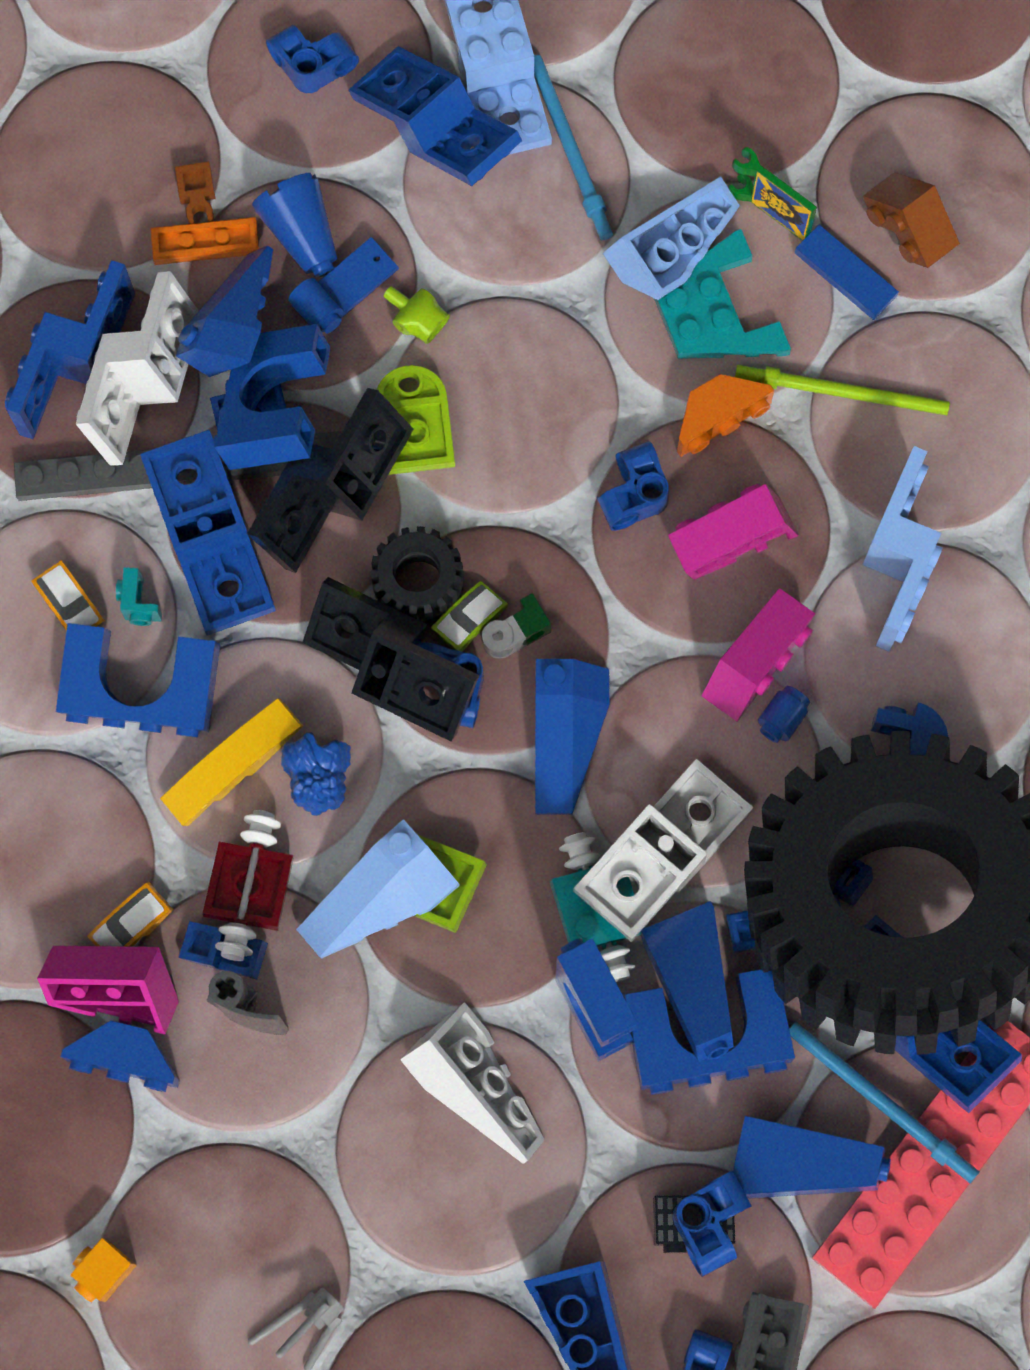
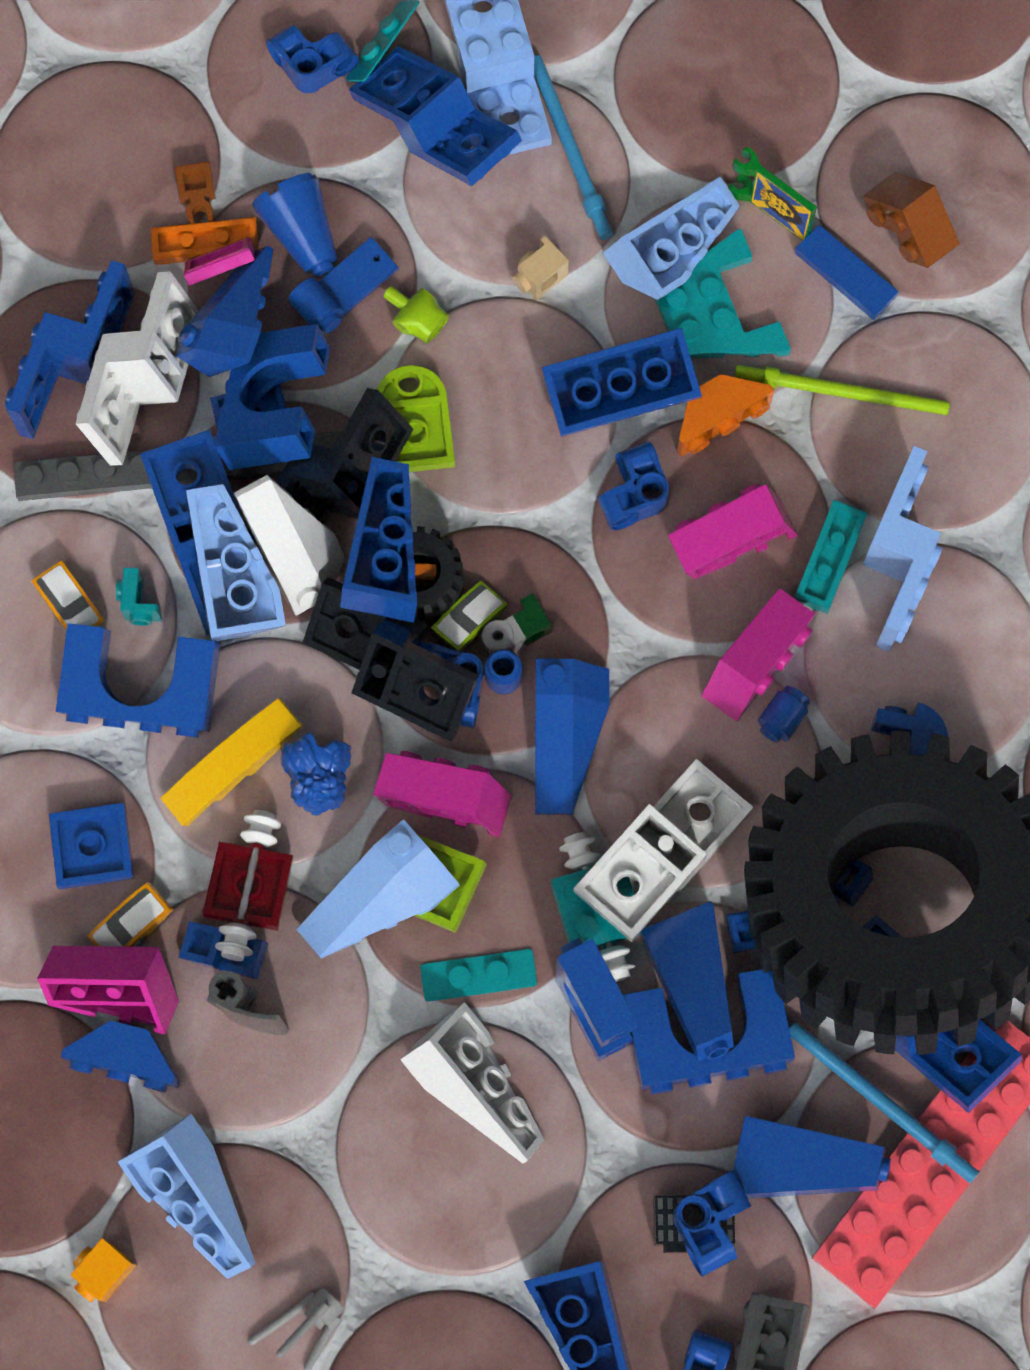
(91, 846): none -> blue plate
(187, 1181): none -> light blue wedge
(219, 261): none -> dark pink tile
(234, 579): none -> light blue wedge
(292, 541): none -> white wedge
(381, 555): none -> blue wedge
(388, 31): none -> teal piece
(426, 574): none -> orange tile
(443, 791): none -> dark pink wedge
(478, 975): none -> teal piece
(504, 661): none -> blue brick
(541, 269): none -> tan brick
(621, 382): none -> blue slope
(830, 556): none -> teal plate

